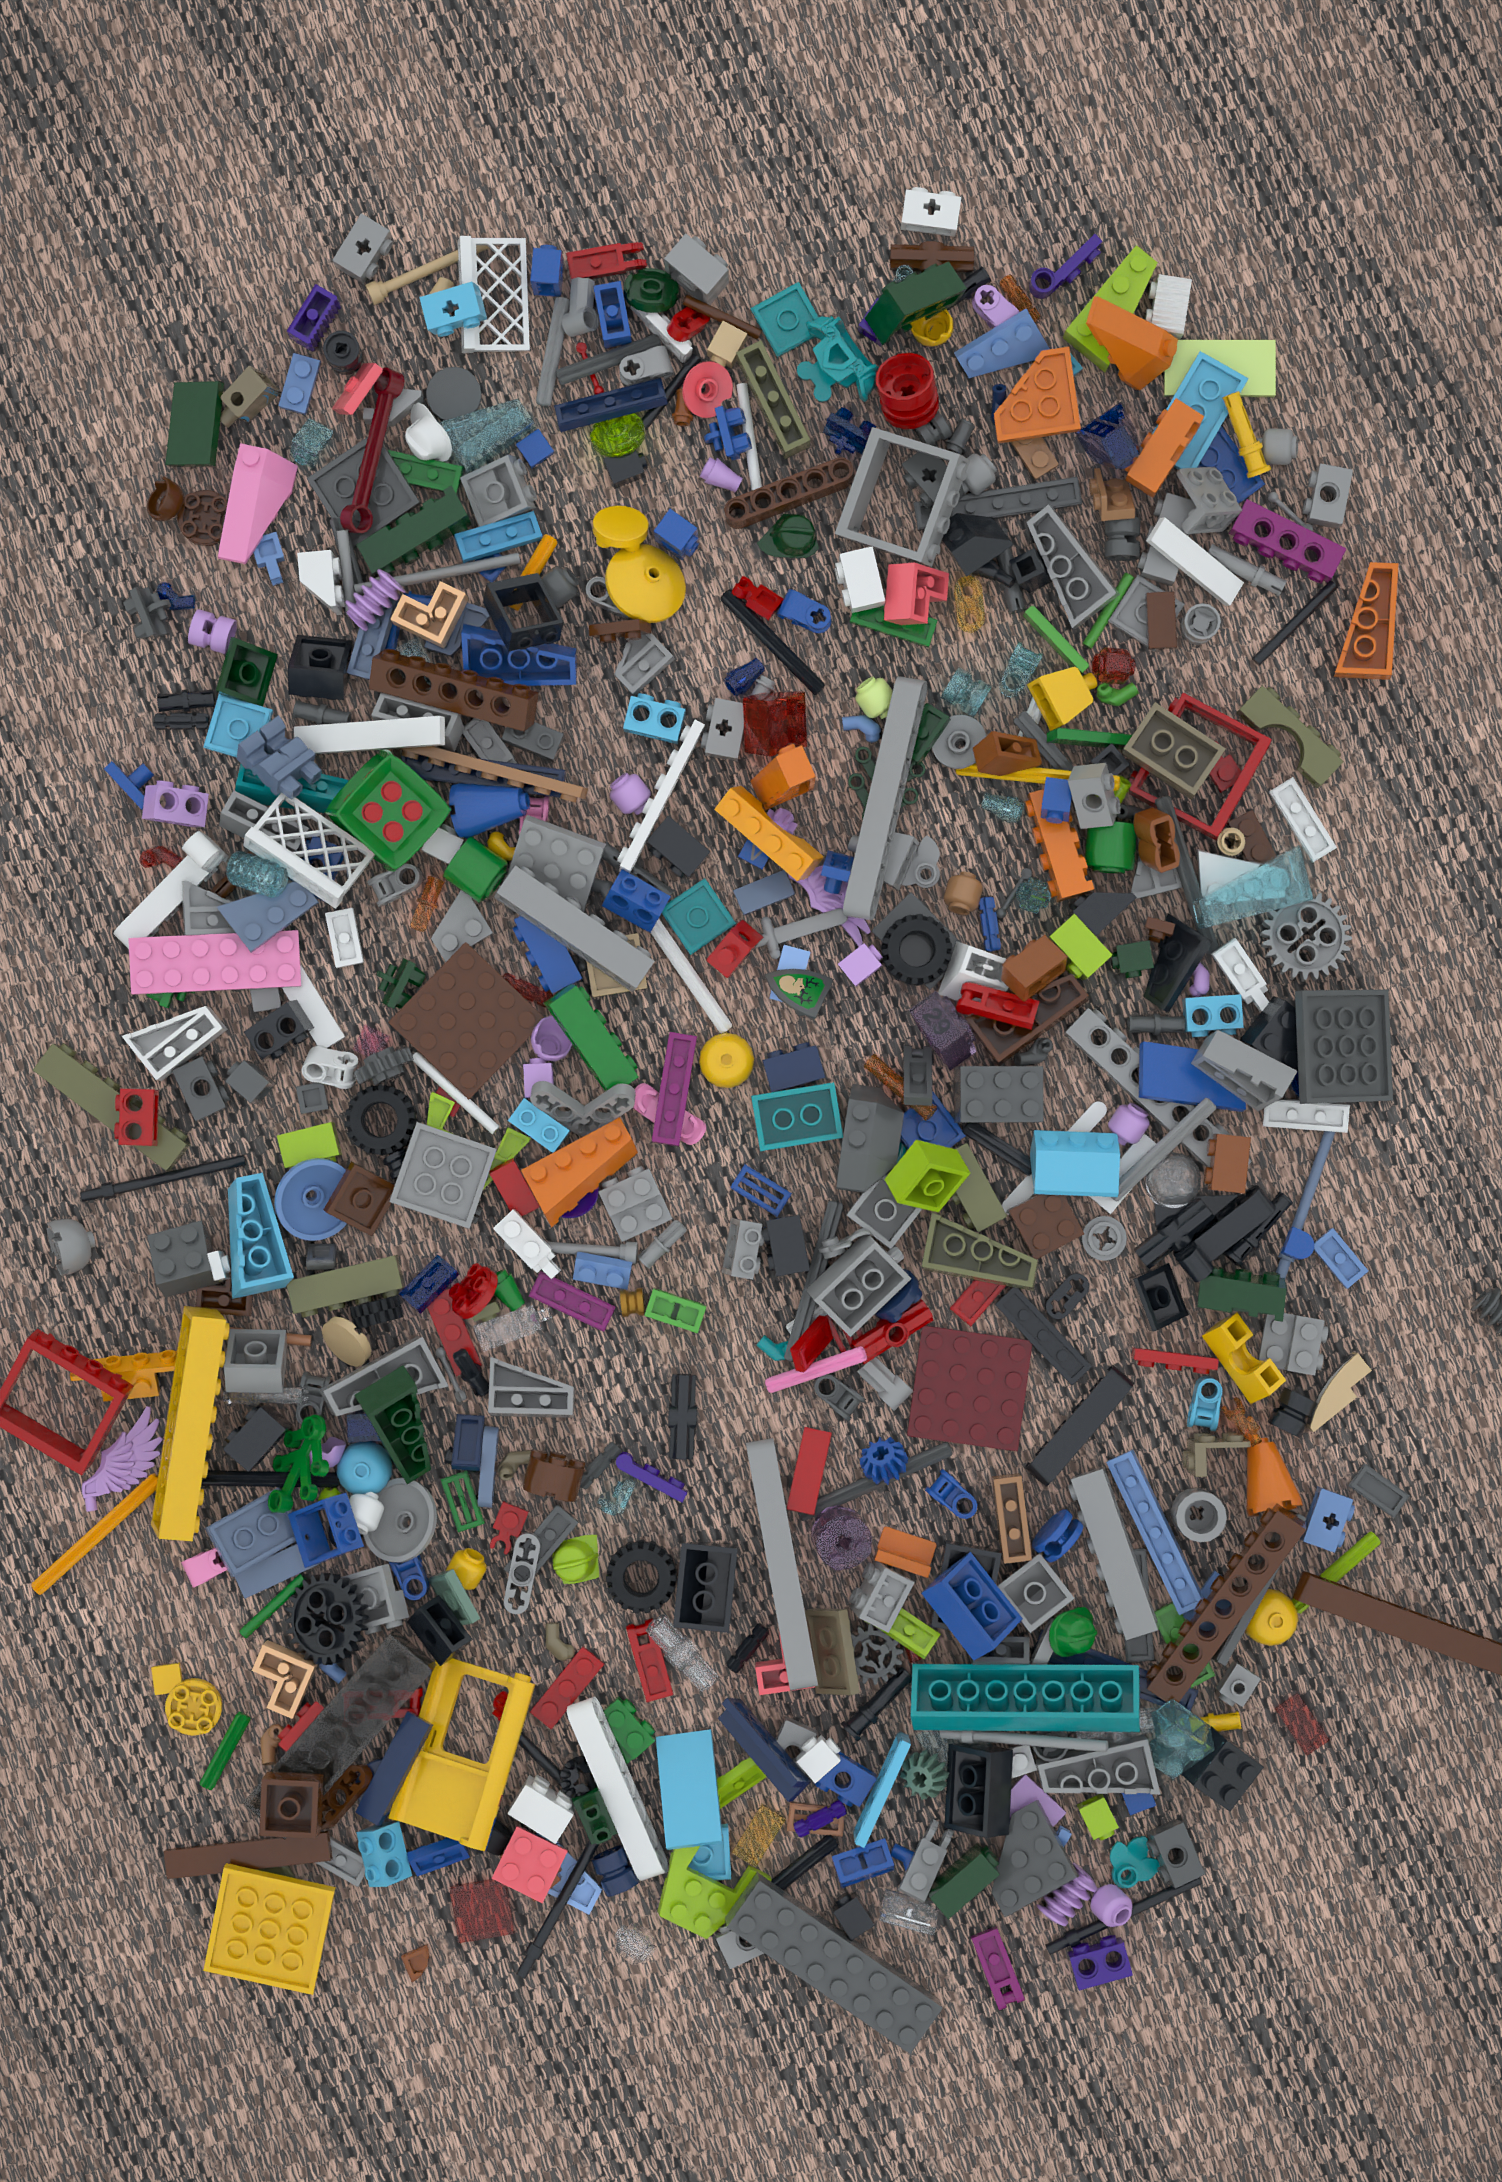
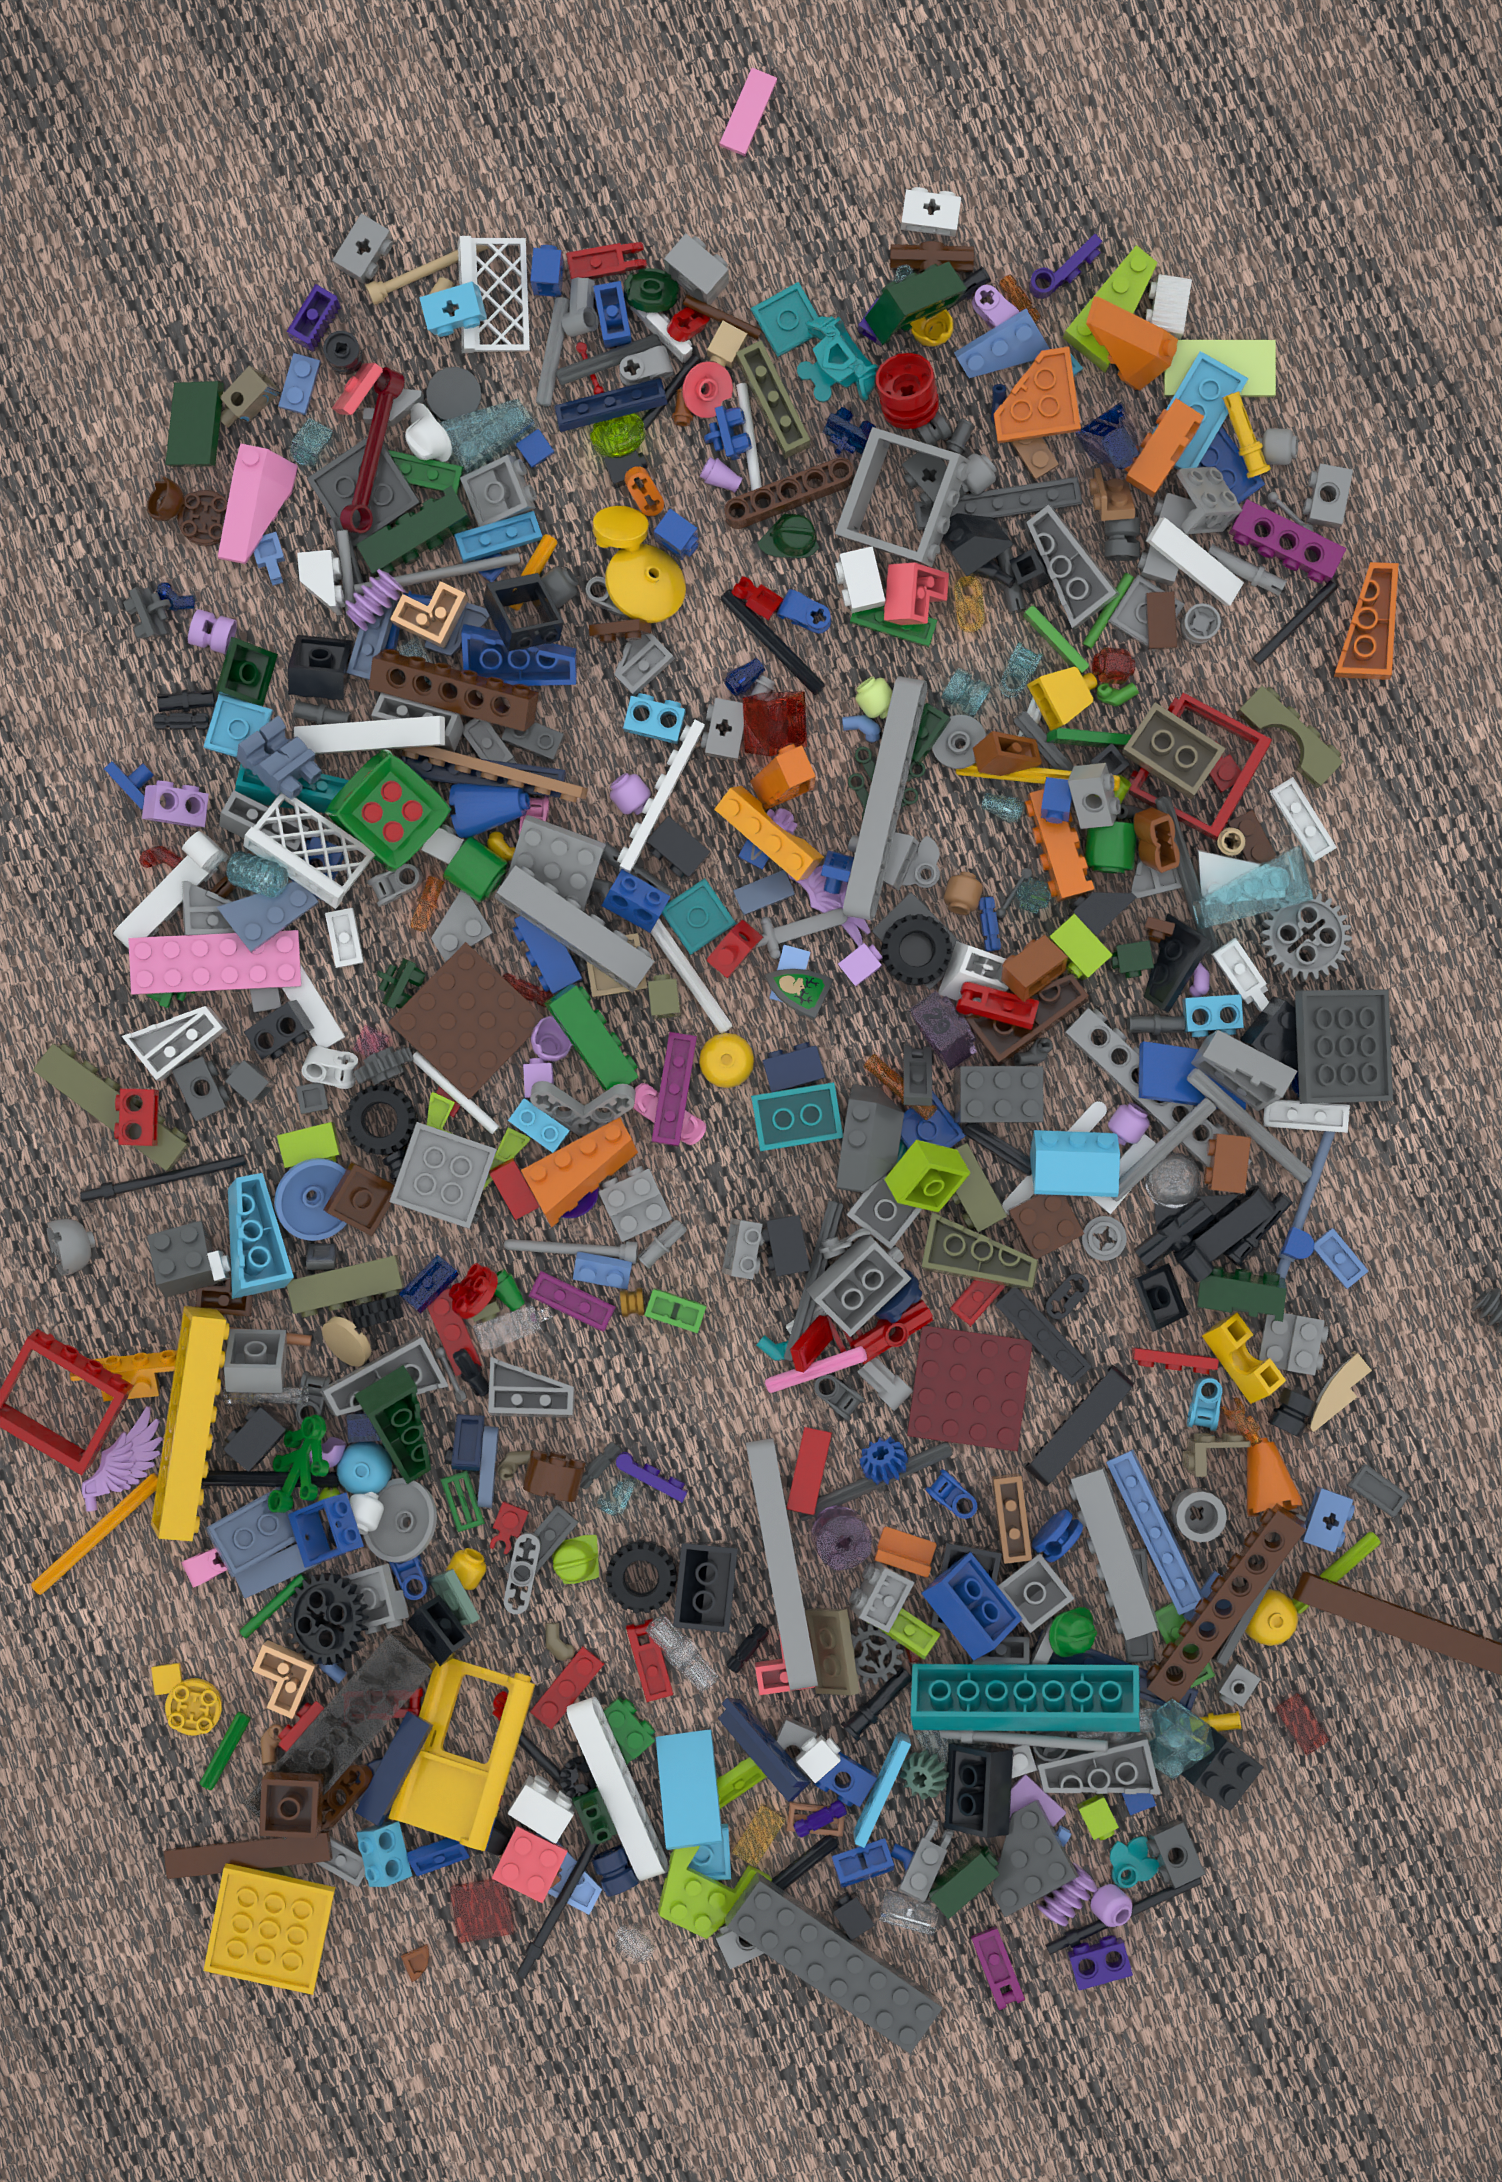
(527, 1243): white hinge -> none
(648, 489): none -> orange beam
(664, 997): none -> olive brick
(682, 1416): black piece -> none
(740, 1177): blue tile -> none
(748, 111): none -> bright pink tile
(1249, 1125): none -> light grey axle

